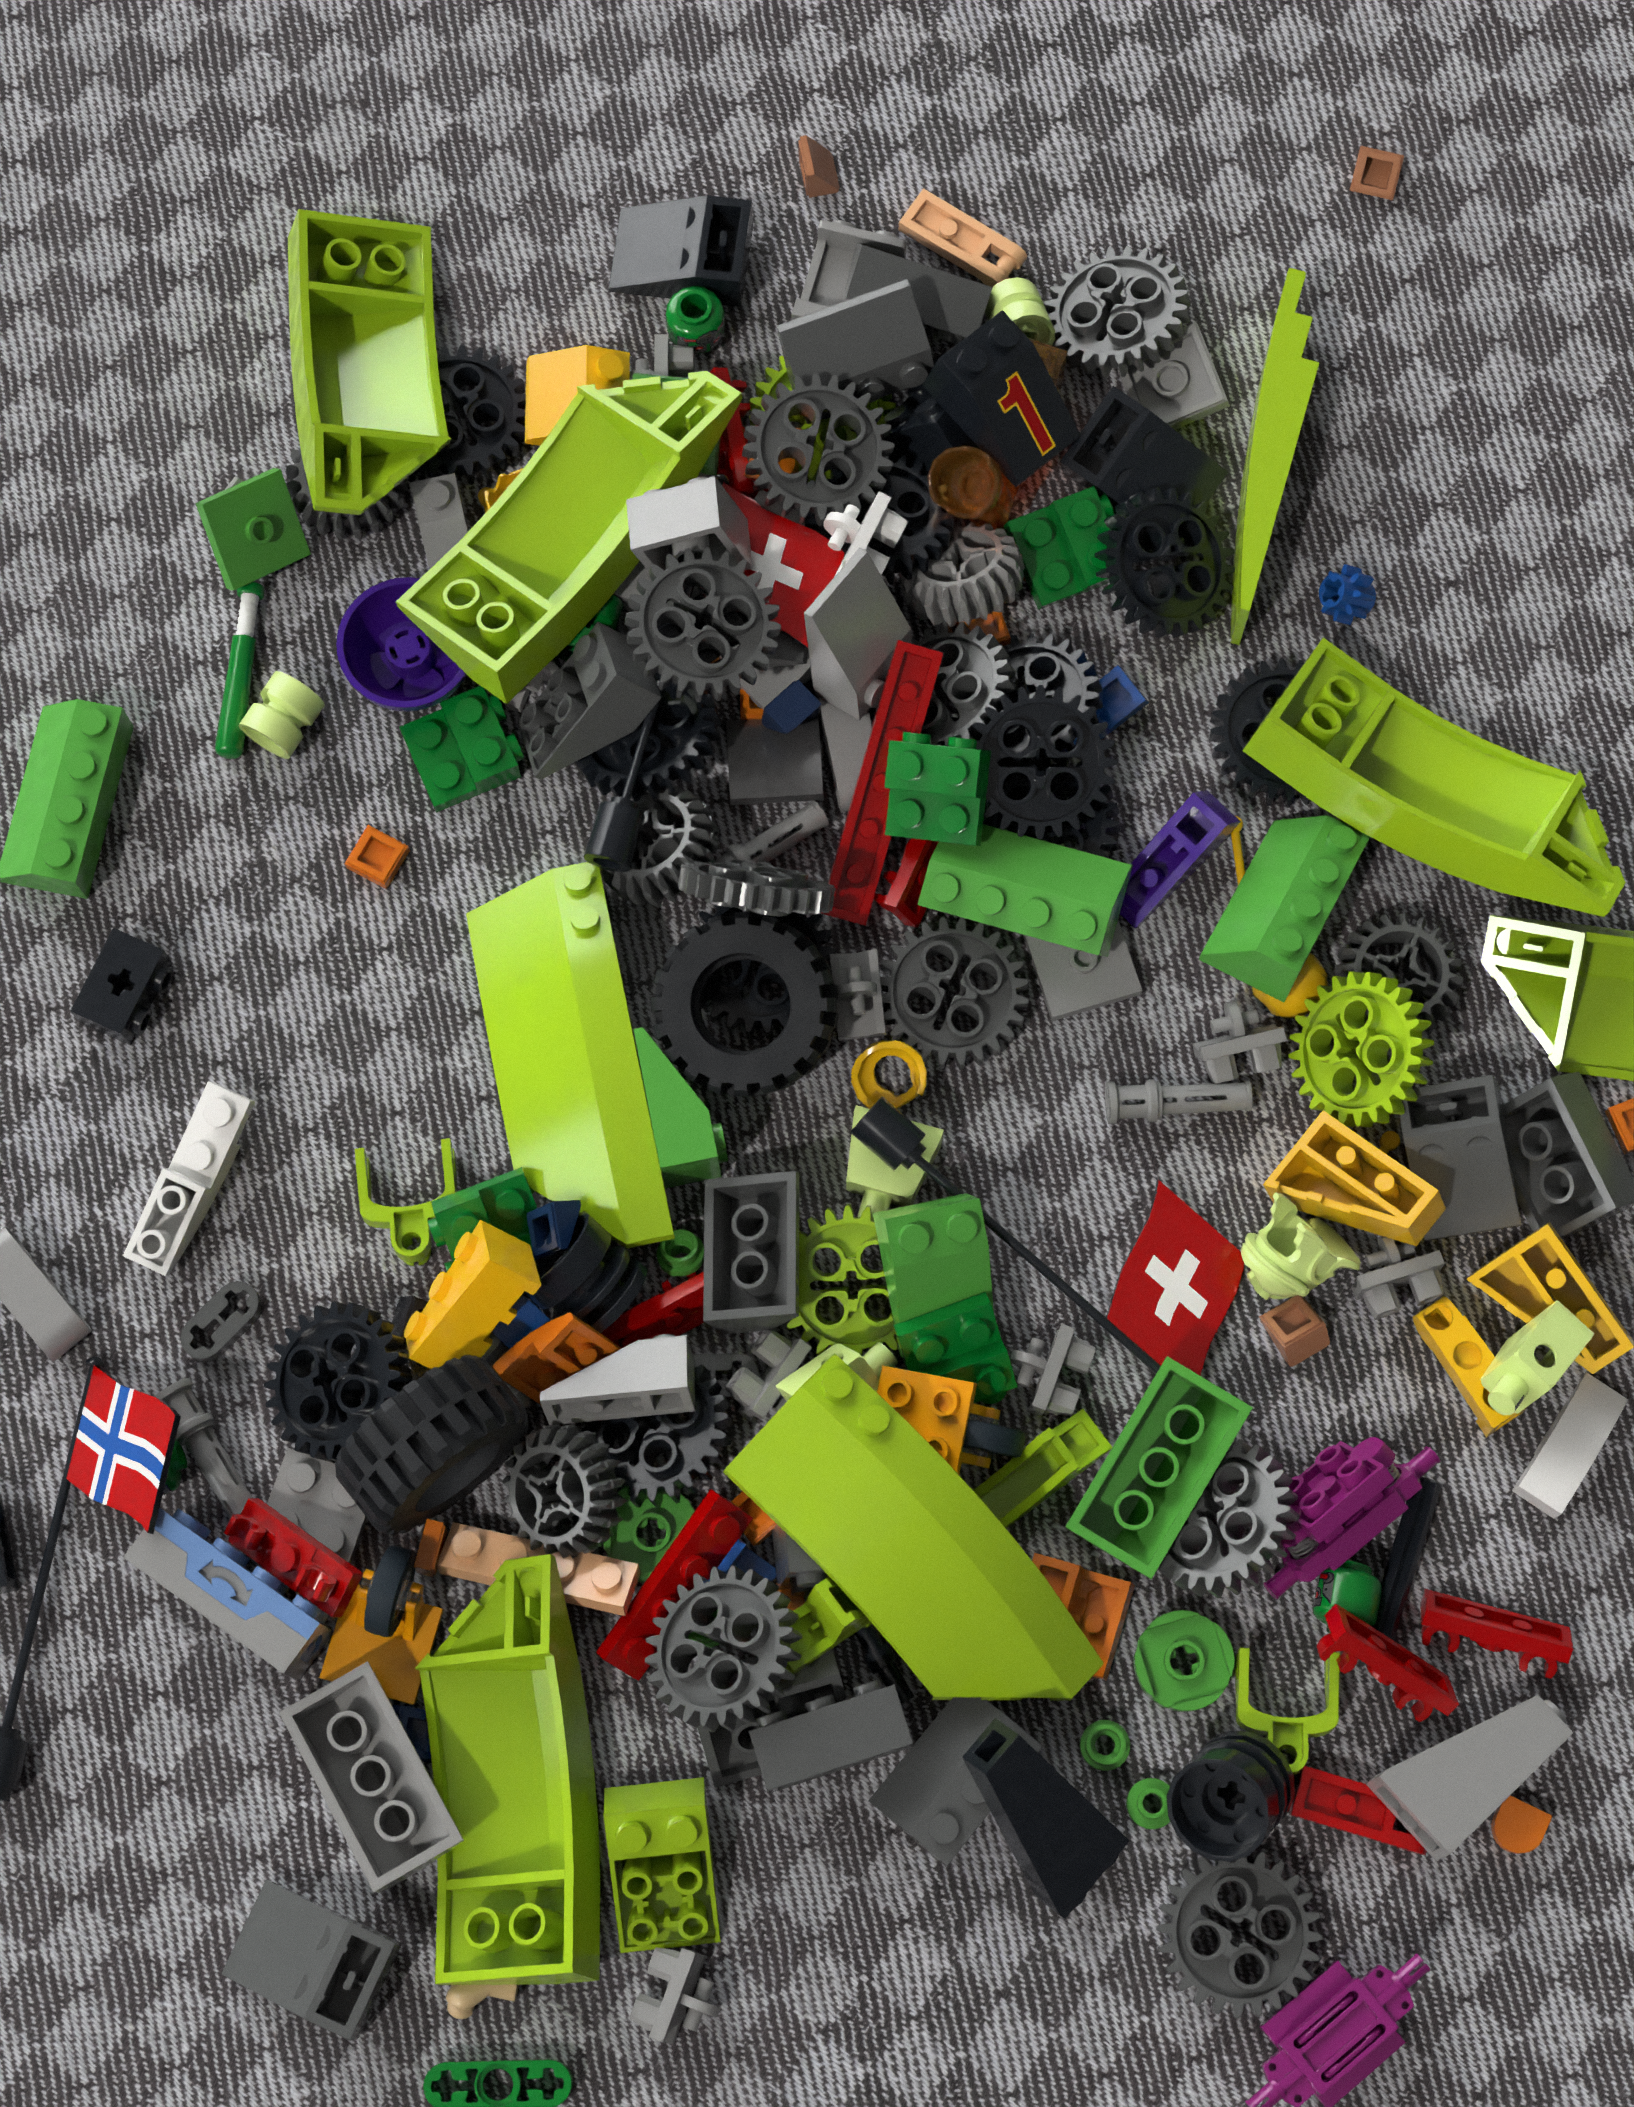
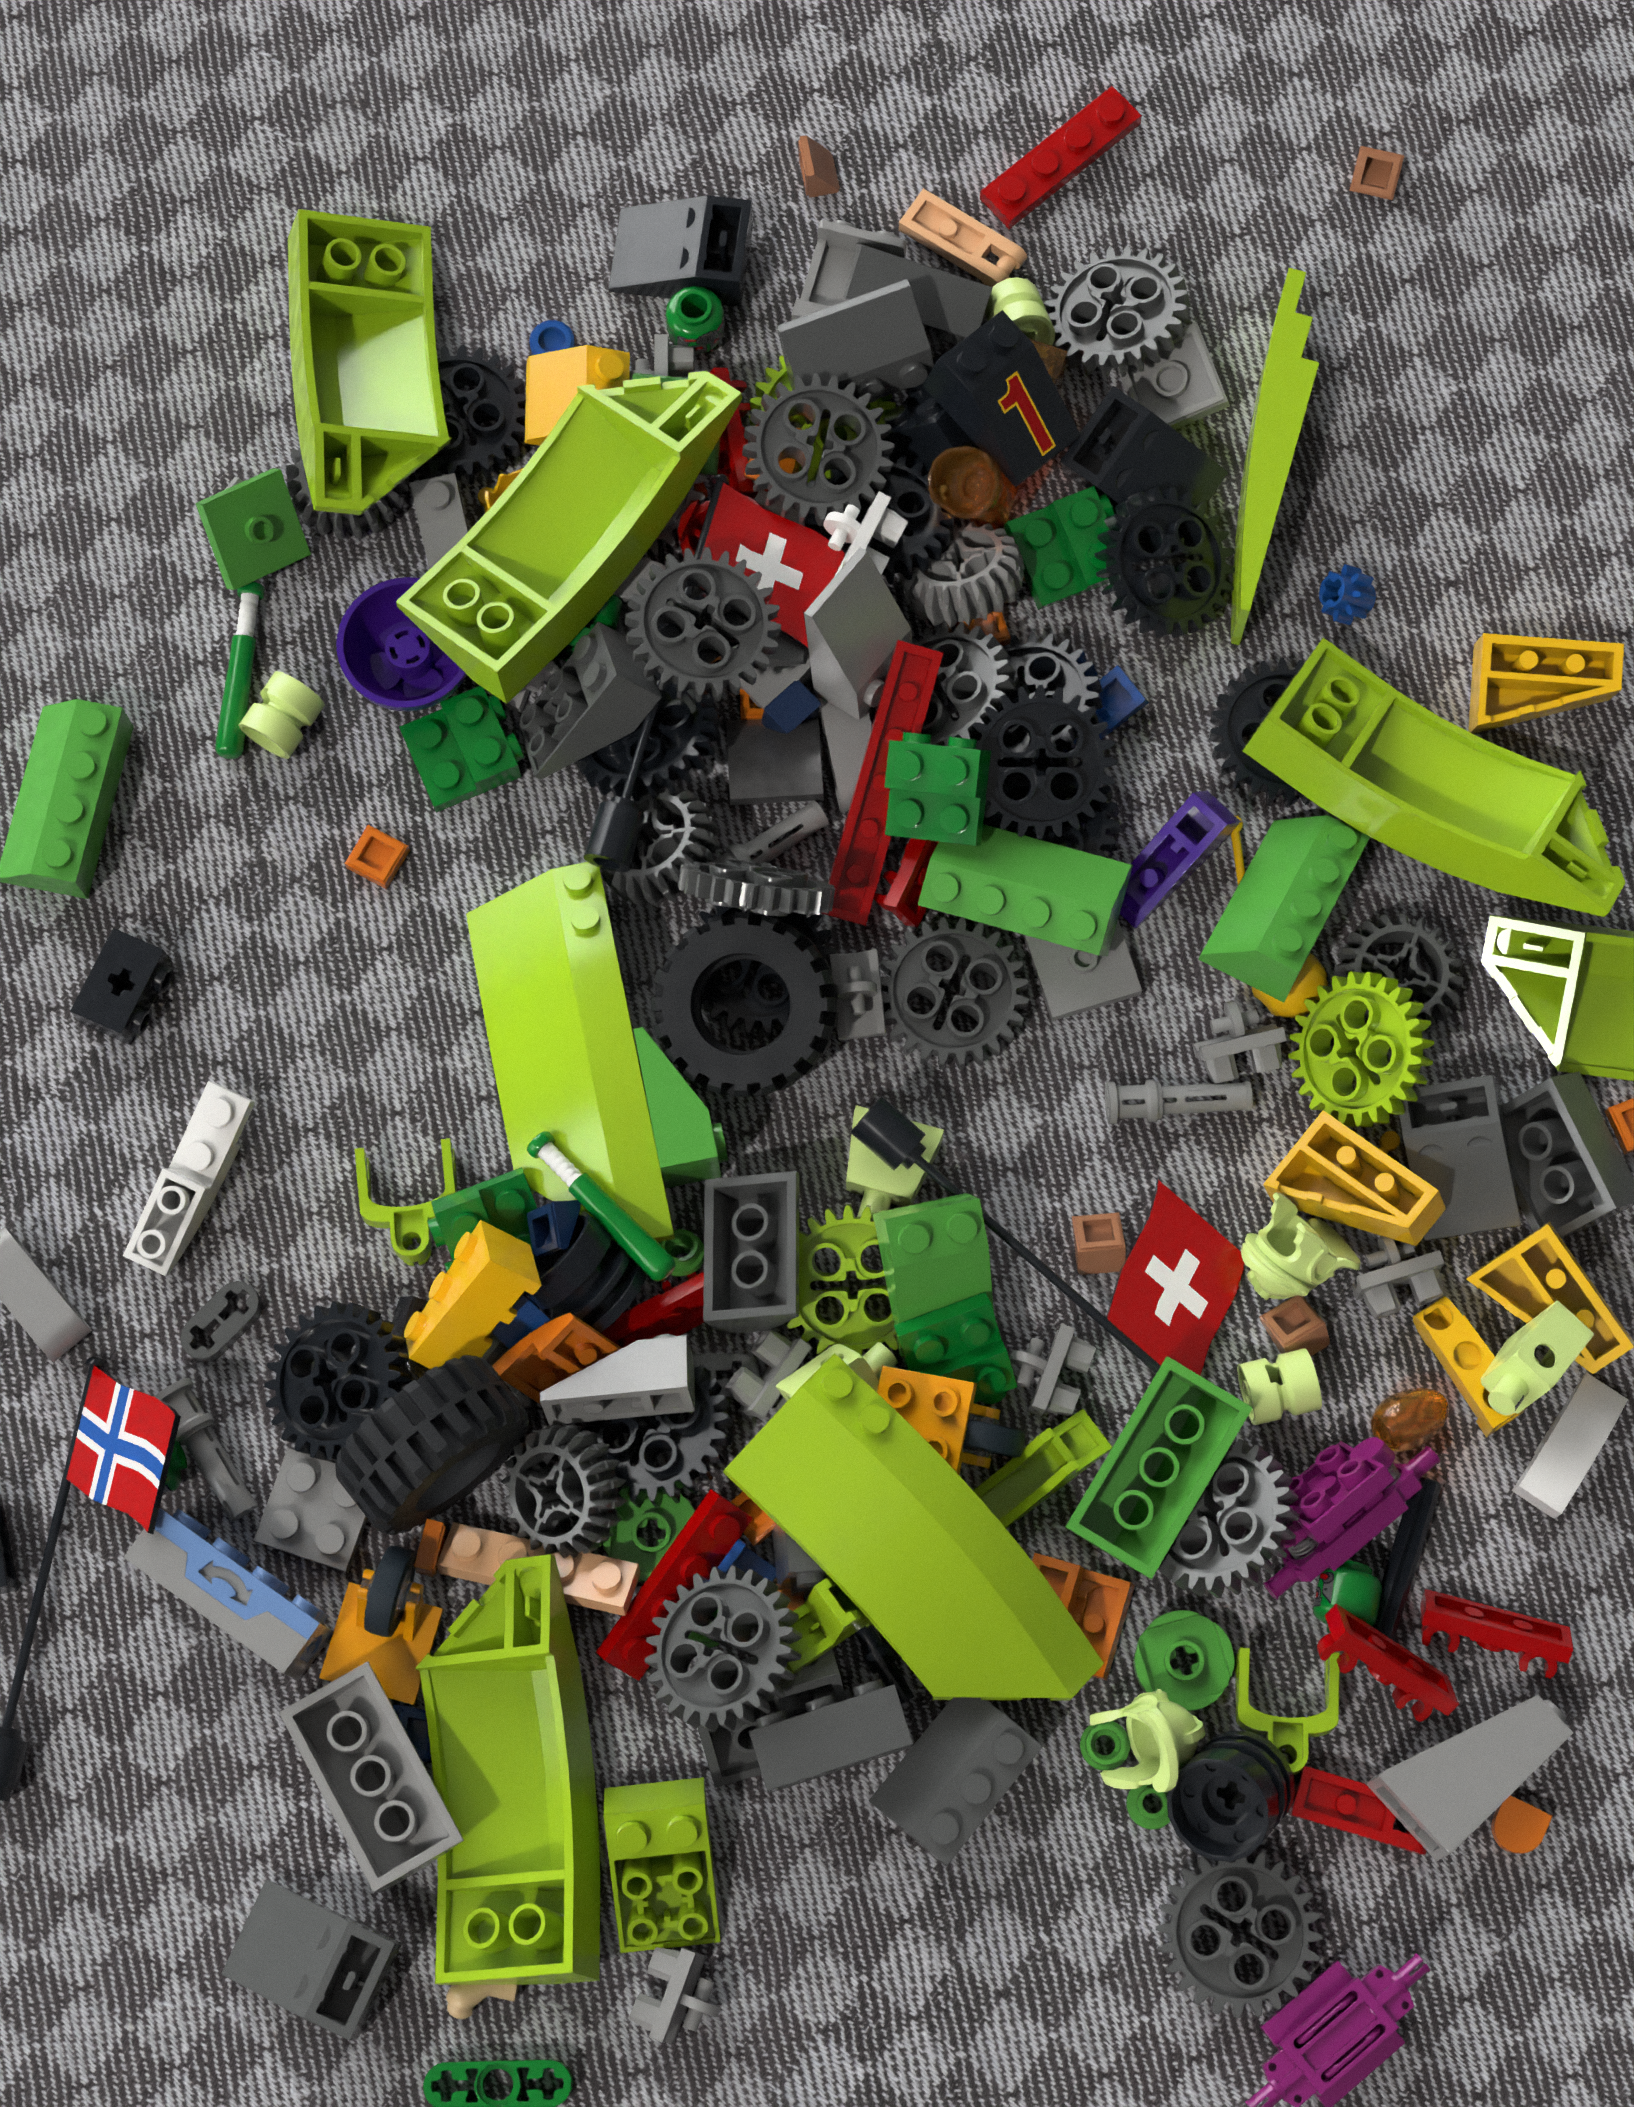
(294, 1557): red plate -> none
(550, 337): none -> blue tile
(605, 1210): none -> green piece
(691, 518): brick -> none
(866, 1084): yellow piece -> none
(1045, 1821): black slope -> none
(1060, 157): none -> red plate
(1098, 1243): none -> nougat slope
(1161, 1739): none -> yellowish green helmet
(1280, 1386): none -> yellowish green wheel
(1409, 1418): none -> clear orange animal
(1539, 677): none -> yellow wedge

